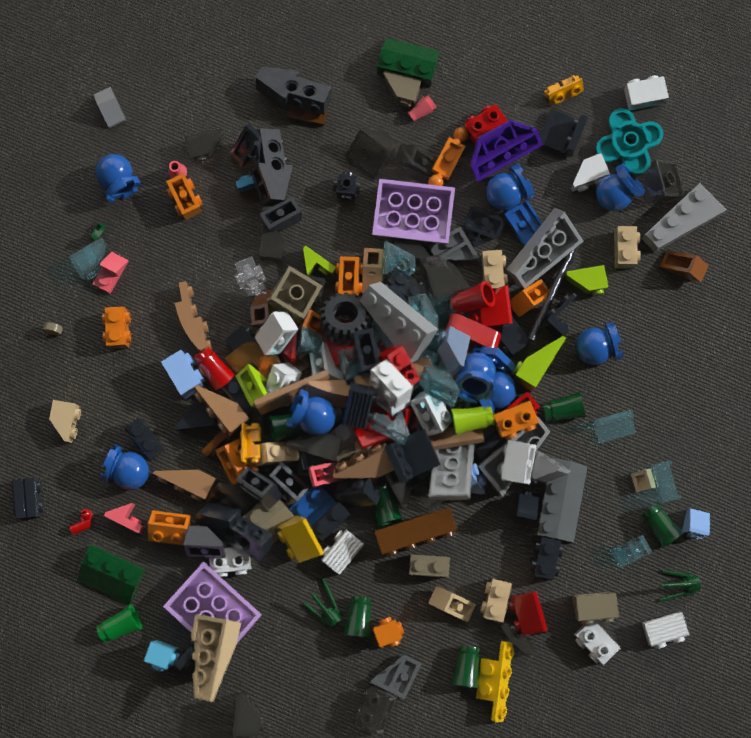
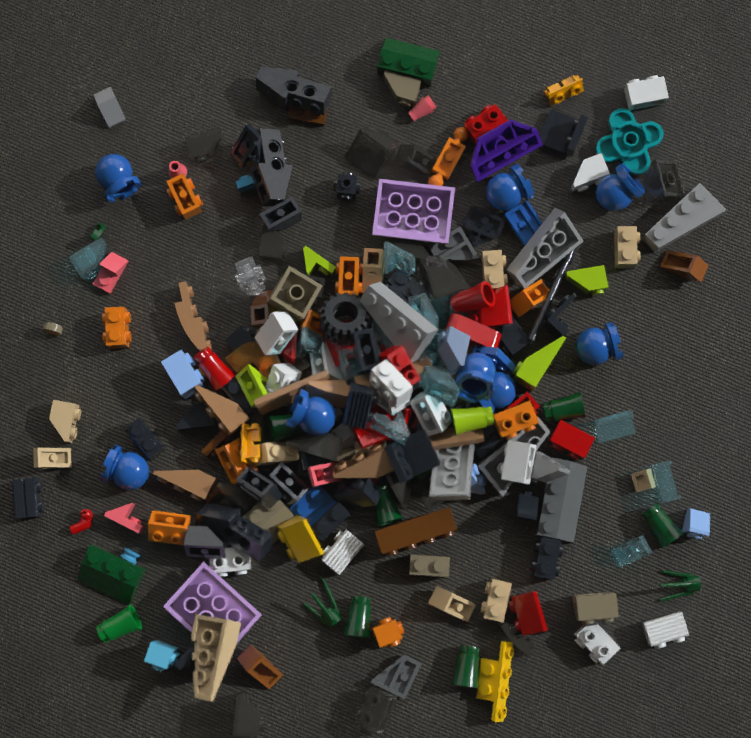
(52, 458): none -> tan slope
(130, 555): none -> dark azure bush
(259, 667): none -> dark orange slope
(571, 440): none -> red brick

